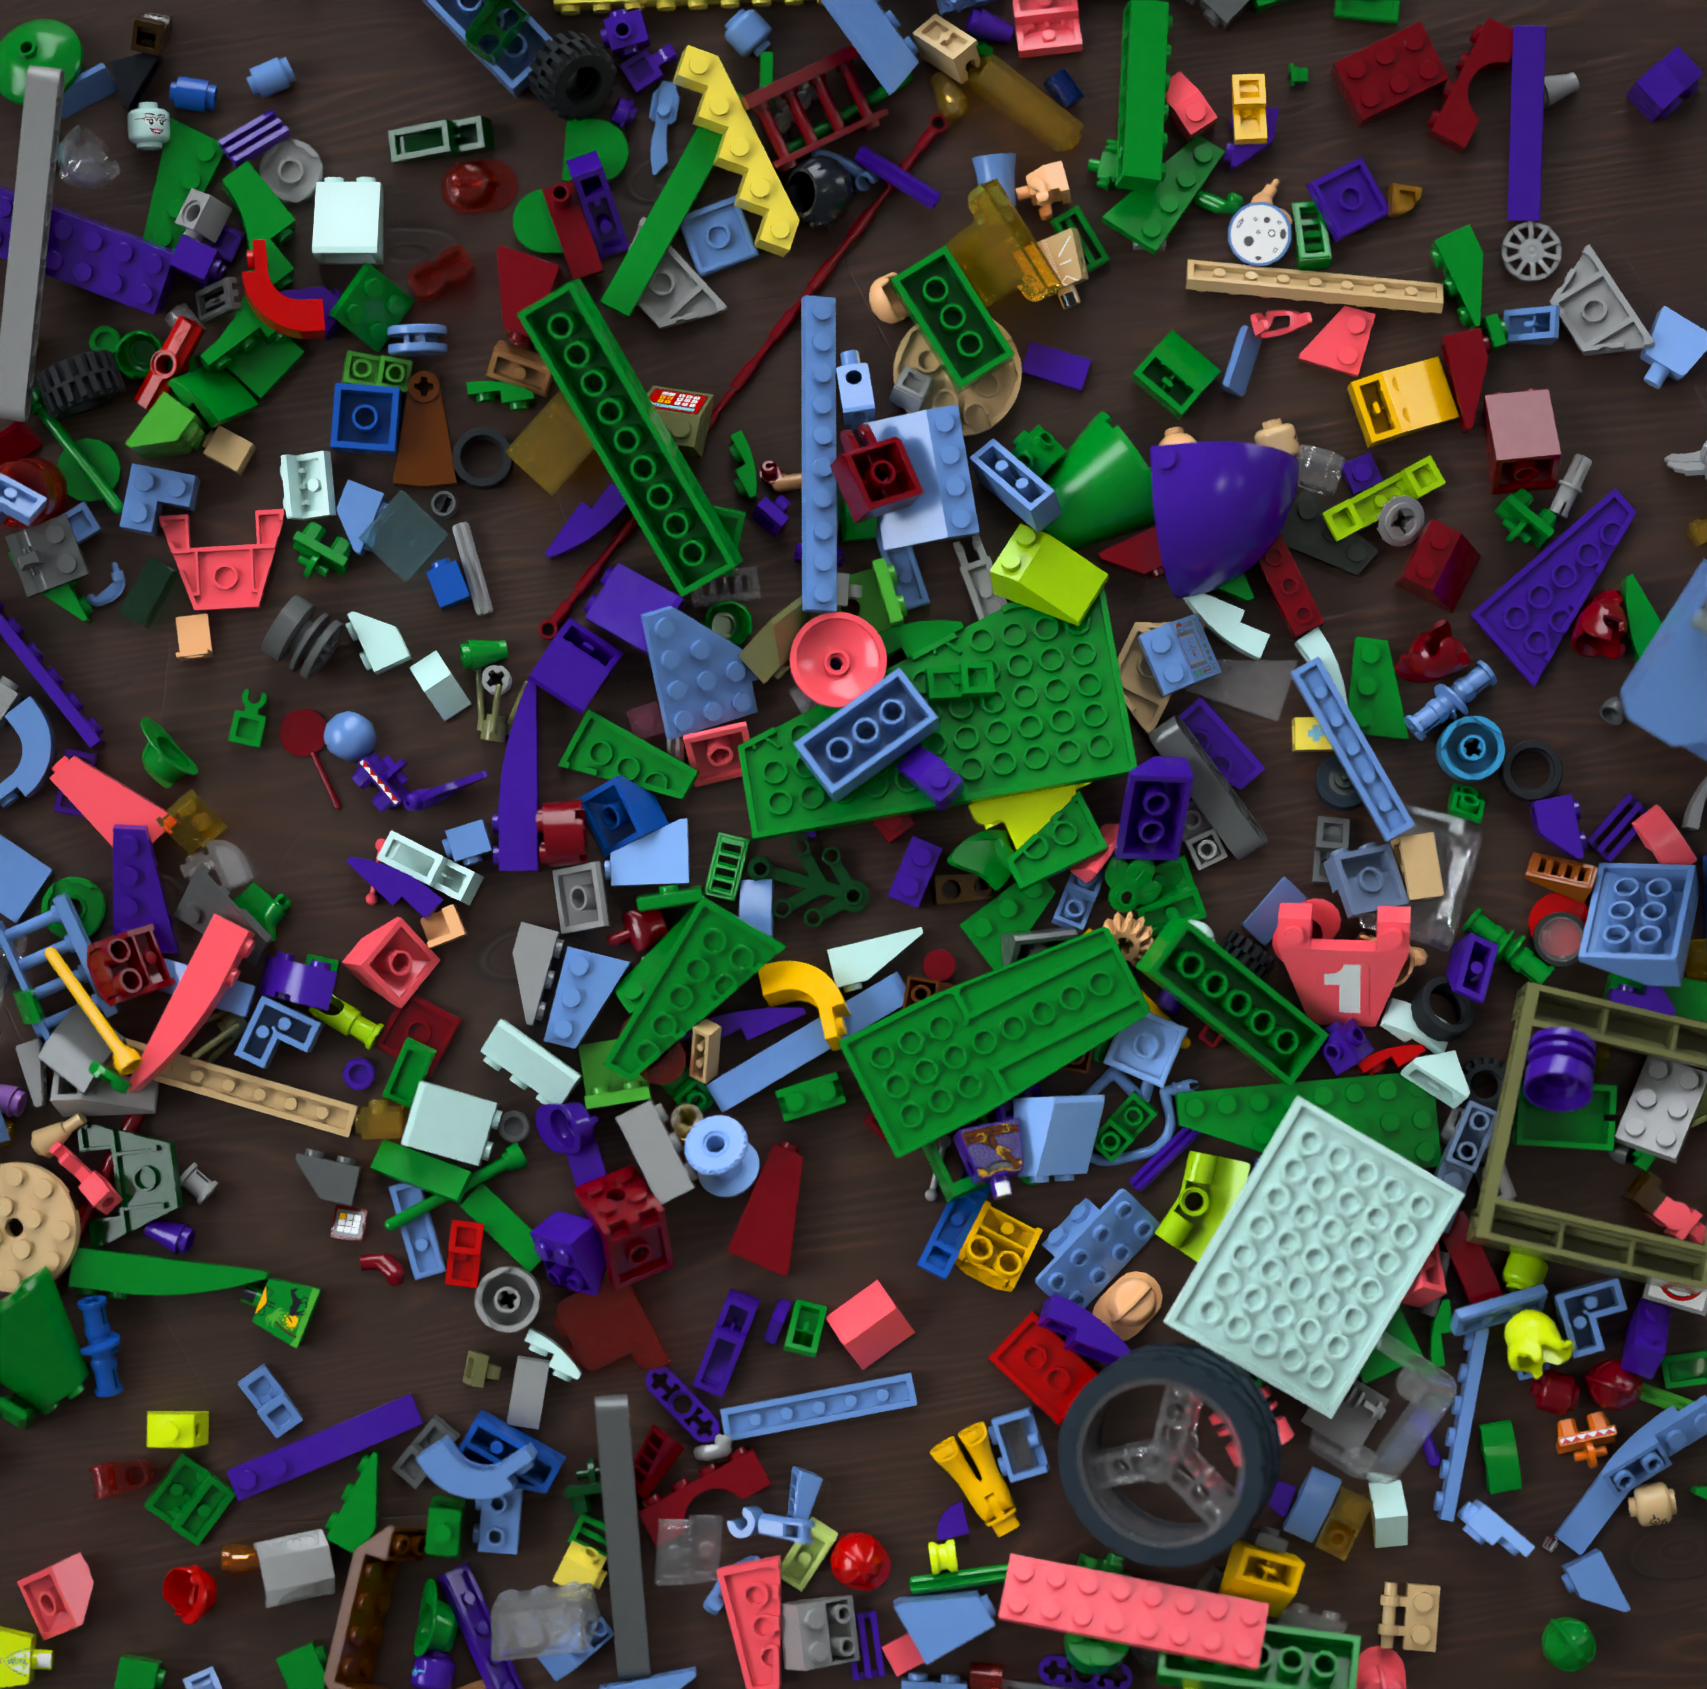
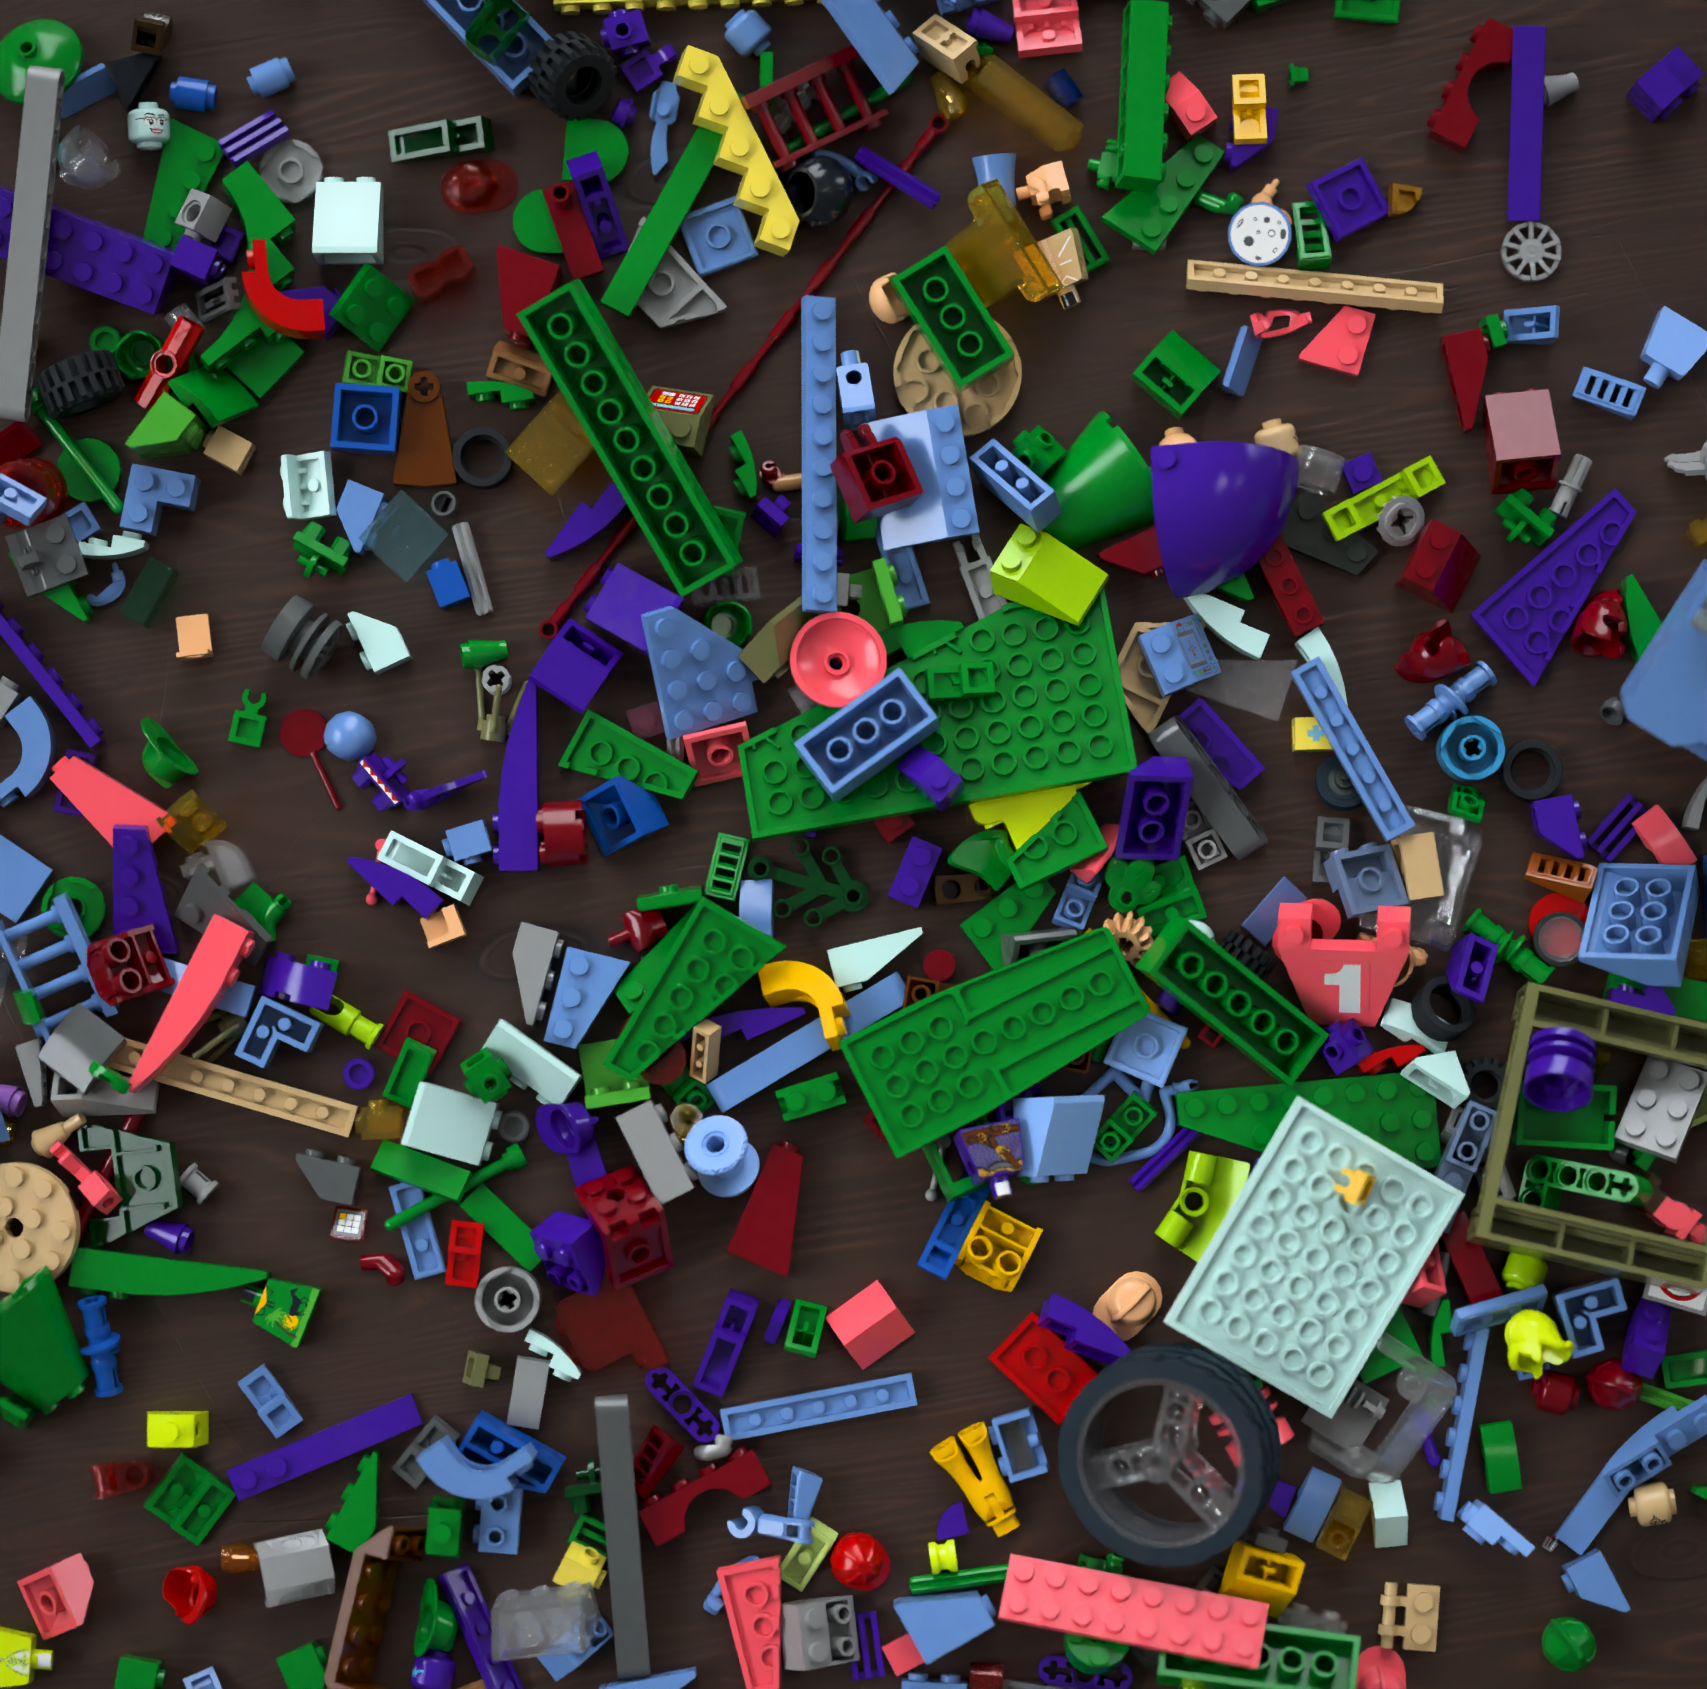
(121, 547): none -> light aqua slope
(125, 1059): yellow piece -> none
(225, 574): coral wing -> none
(392, 961): coral slope -> none
(418, 340): medium blue head -> none
(440, 685): light aqua slope -> none
(486, 1076): none -> green brick
(581, 898): light grey slope -> none
(653, 859): light blue slope -> none
(688, 1550): clear slope -> none
(910, 389): light grey slope -> none
(1055, 366): dark purple tile -> none
(1094, 1247): medium blue bracket -> none
(1359, 1187): none -> yellow tile
(1374, 691): green wing -> none
(1389, 74): dark red brick -> none
(1402, 401): yellow slope -> none
(1462, 265): green slope -> none
(1586, 1183): none -> green beam
(1598, 311): light grey wing -> none
(1599, 1434): orange hips -> none
(1625, 386): none -> medium blue slope

